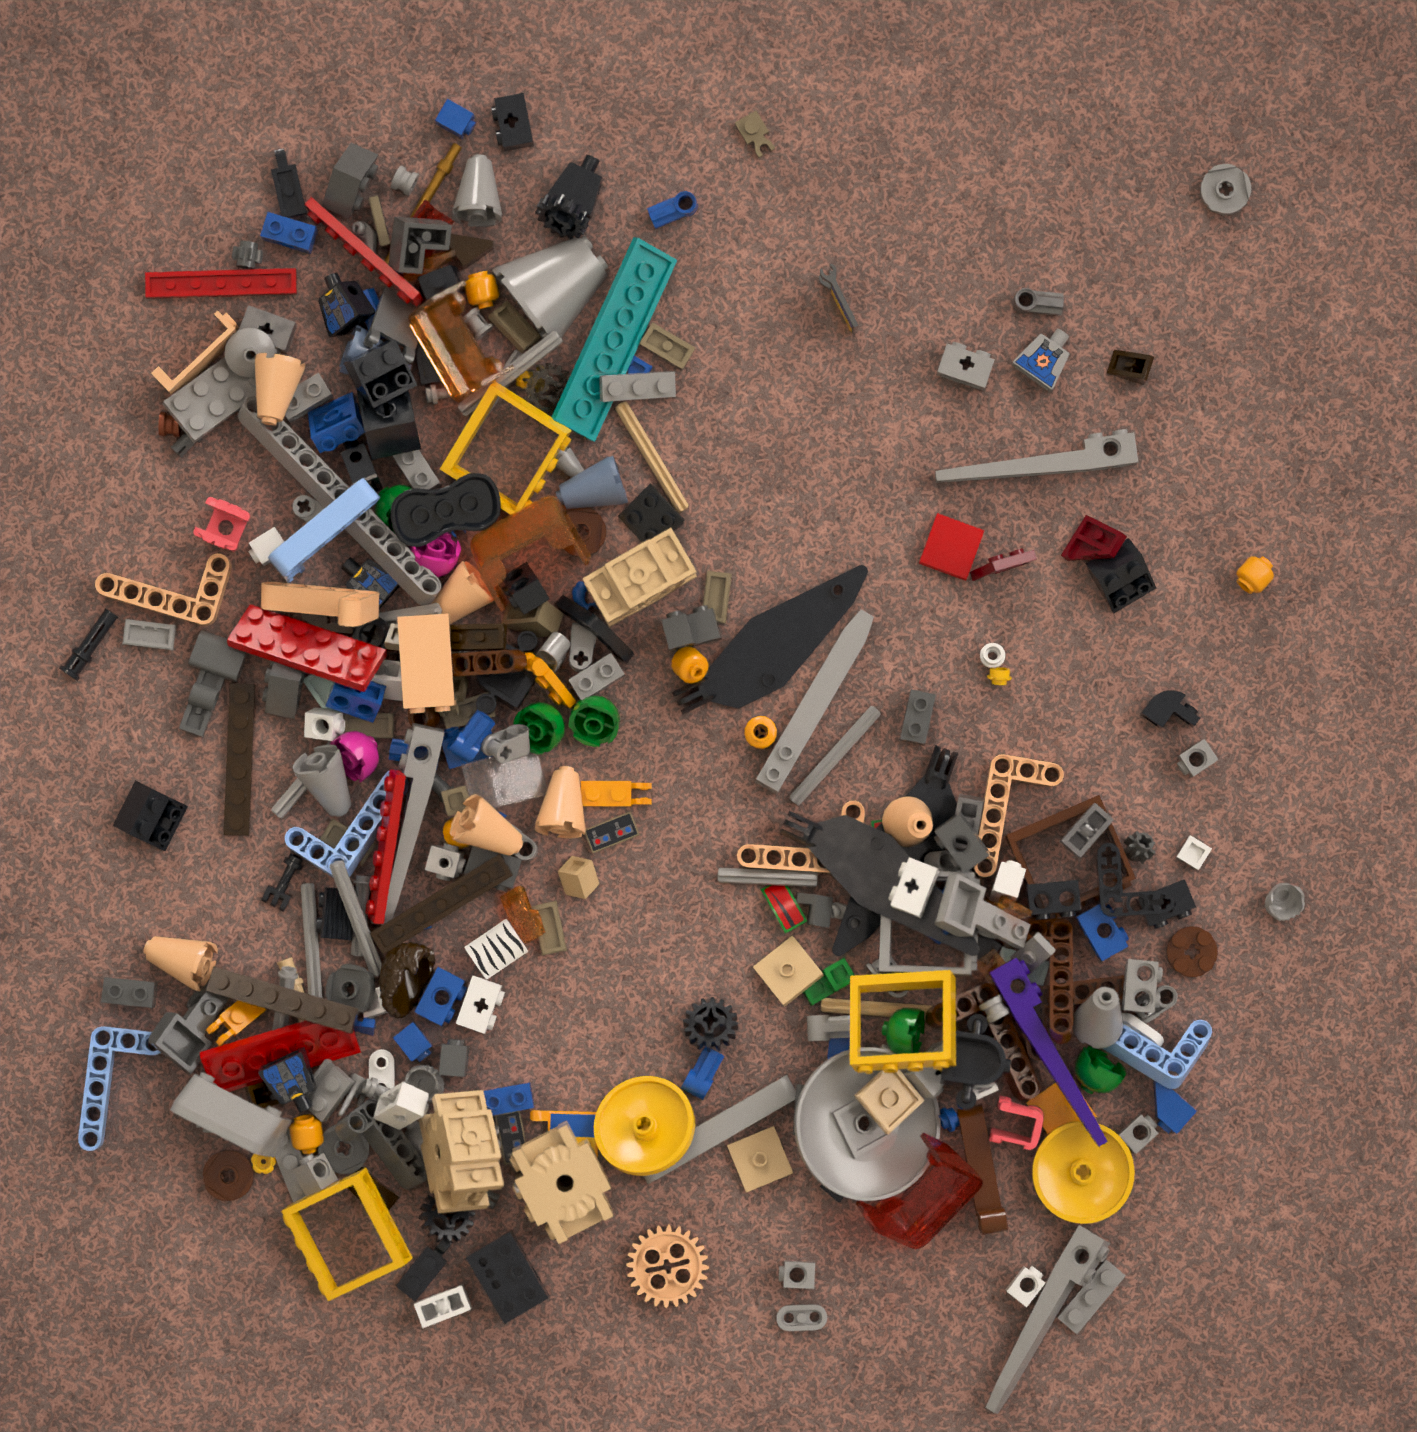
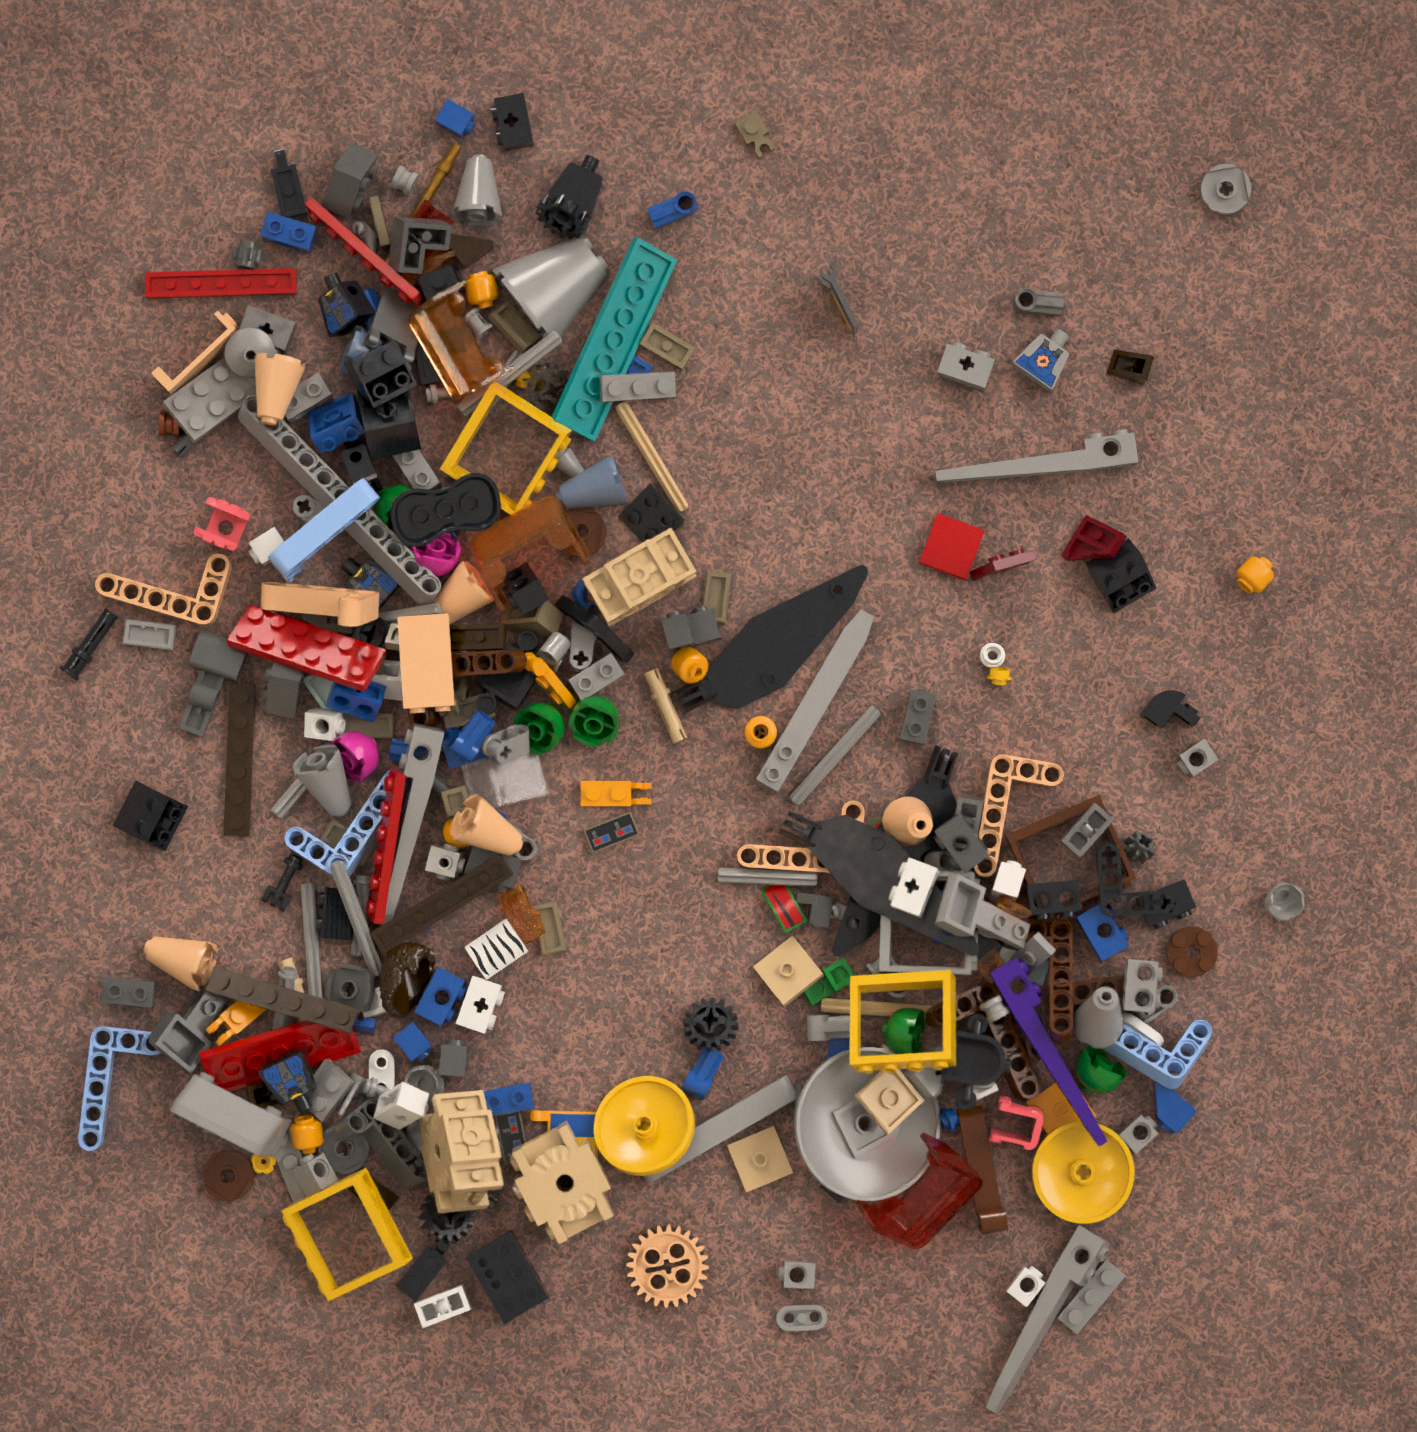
(562, 806): light nougat cone -> none
(578, 877): tan panel -> none
(665, 705): none -> tan pin
(1194, 852): white plate -> none

